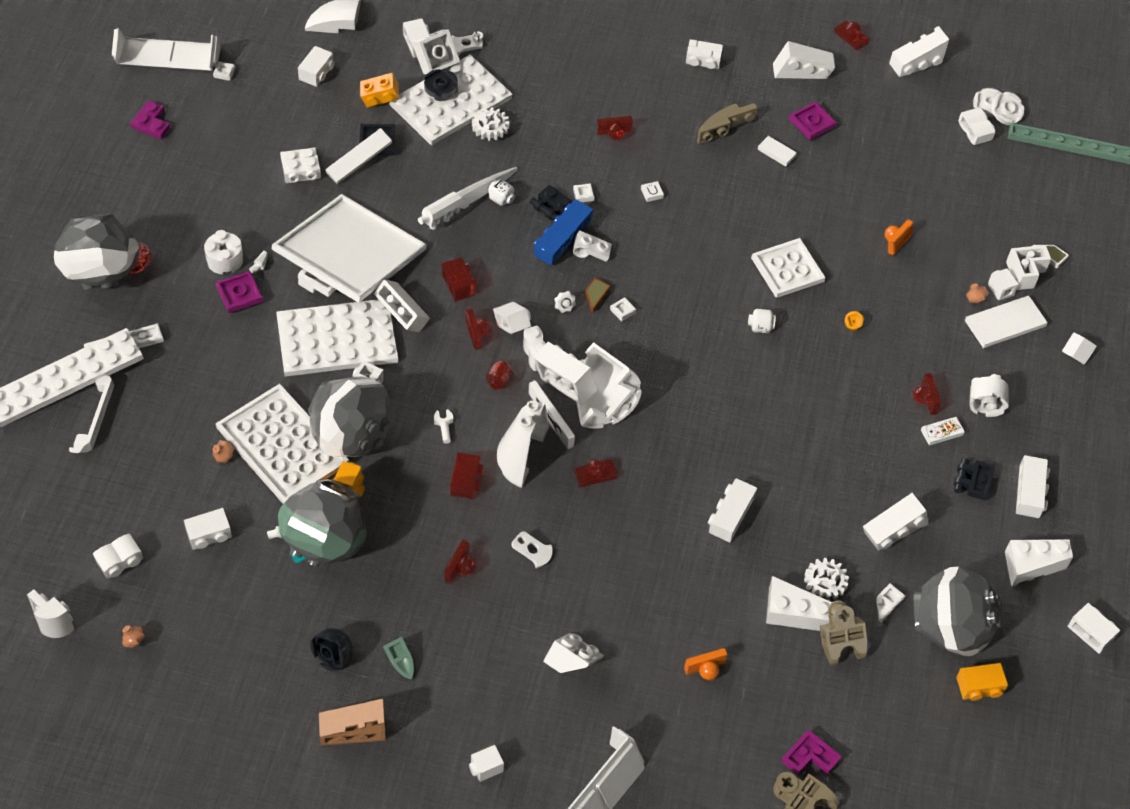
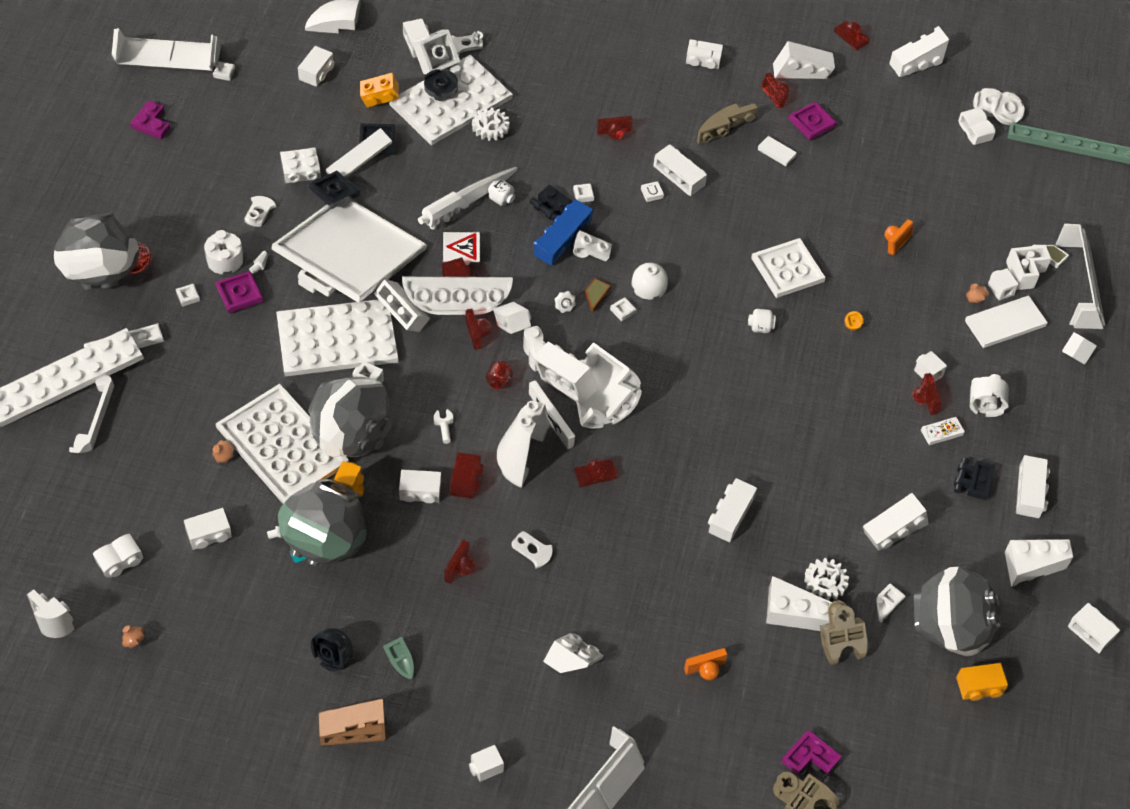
(187, 295): none -> white tile
(259, 202): none -> white piece
(334, 189): none -> black plate
(420, 486): none -> white brick
(457, 294): none -> white plate
(461, 245): none -> white piece
(650, 281): none -> white cylinder
(680, 170): none -> white brick
(775, 89): none -> clear red tile
(930, 364): none -> white brick
(1086, 314): none -> white piece

